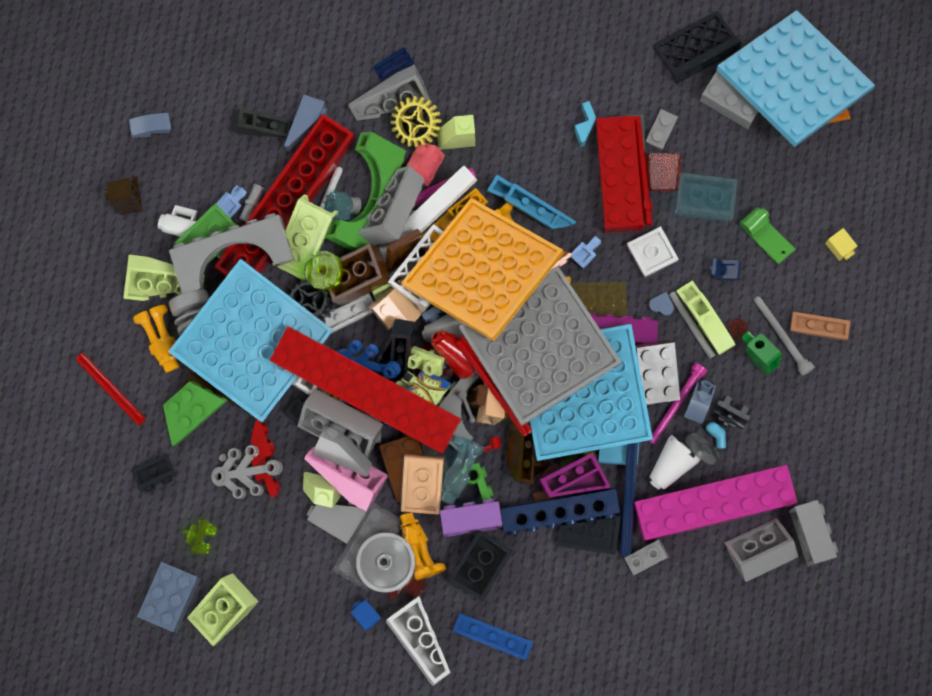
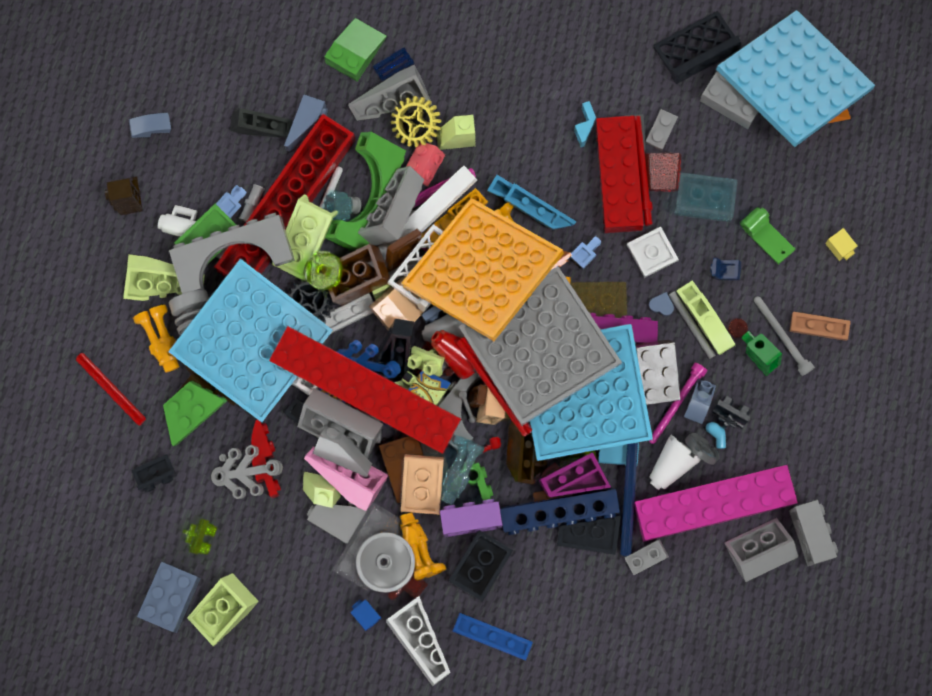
(354, 49): none -> bright green slope

